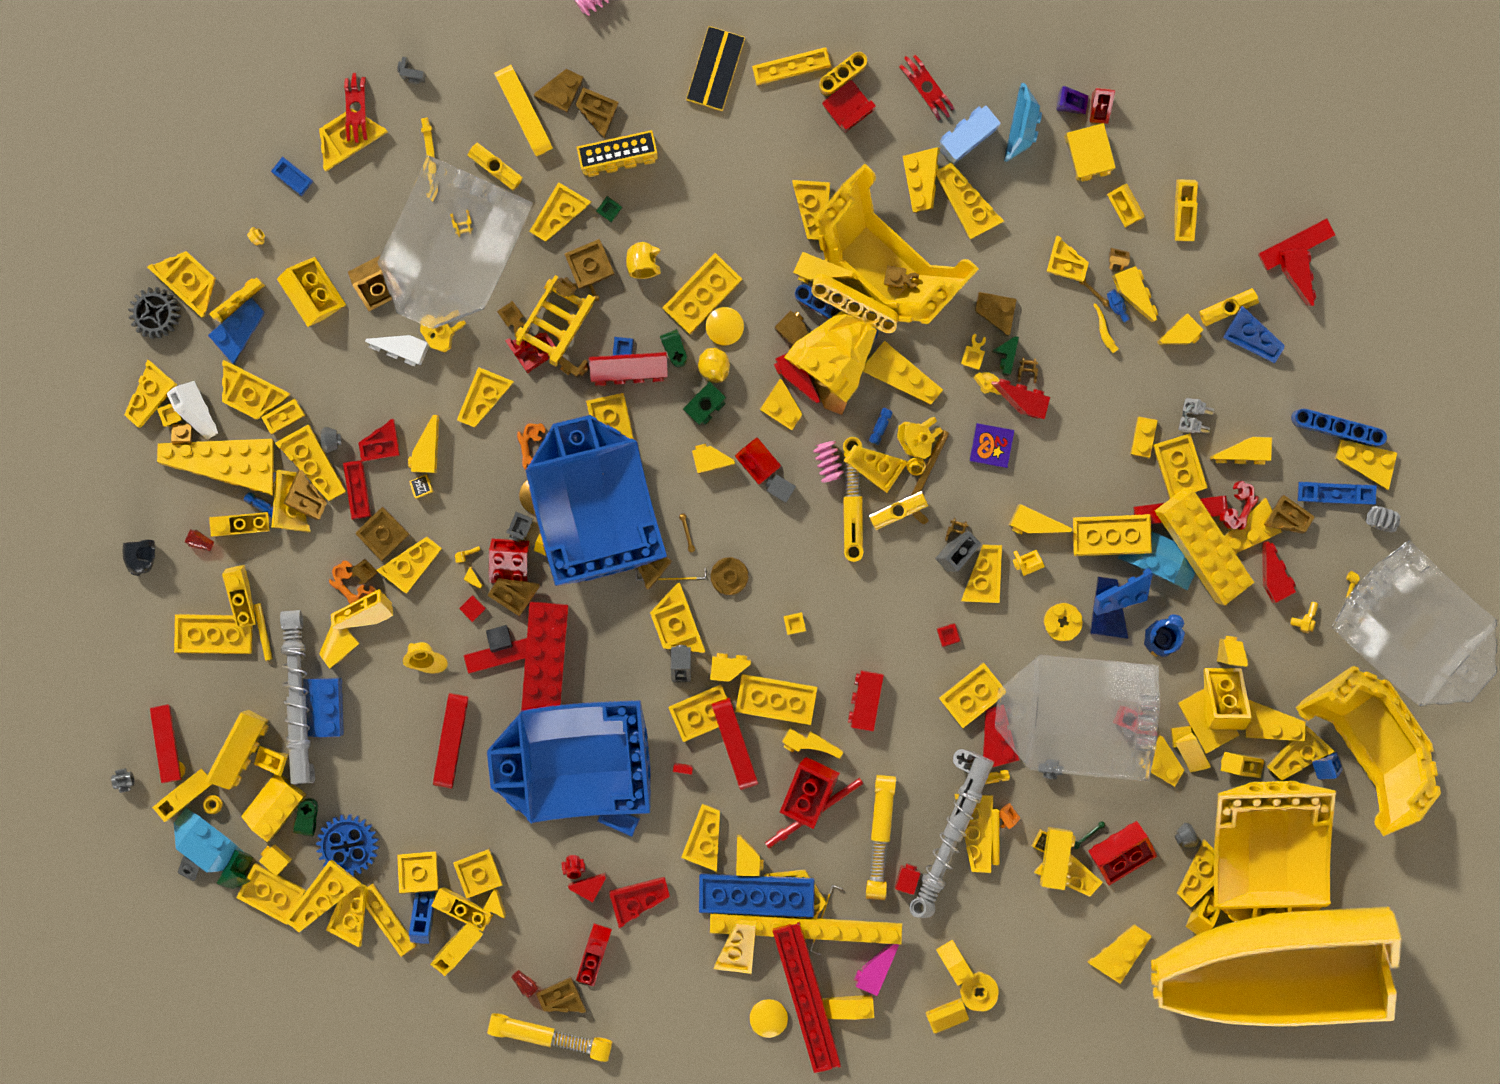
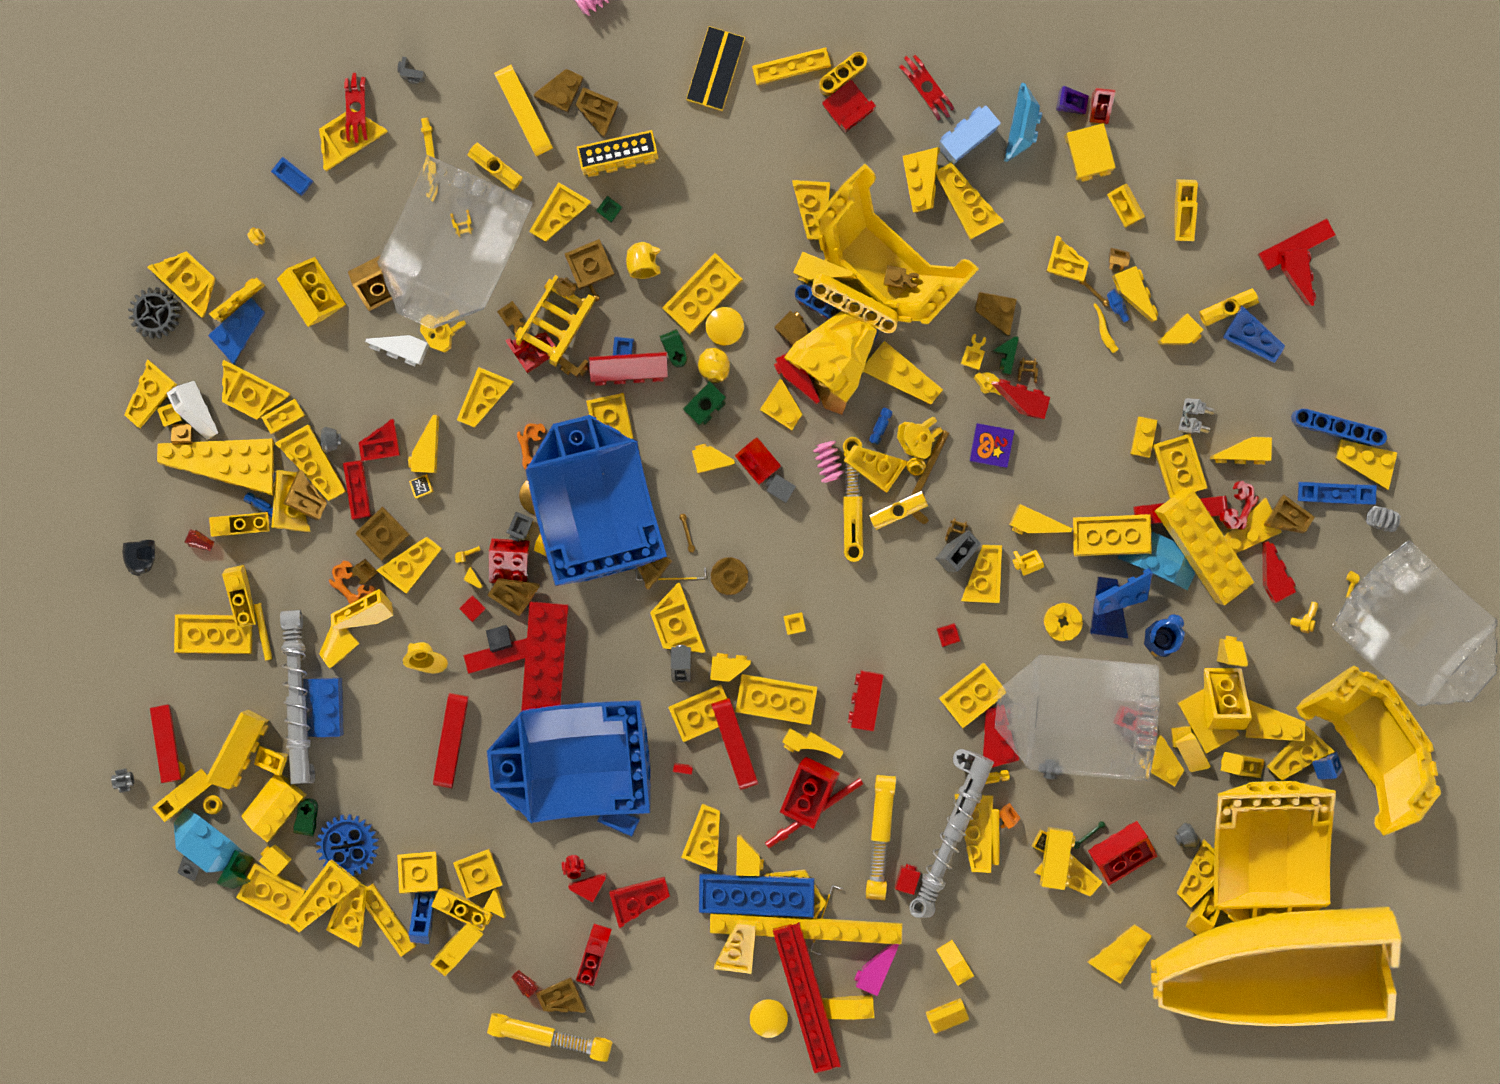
(977, 1002): yellow plate -> none

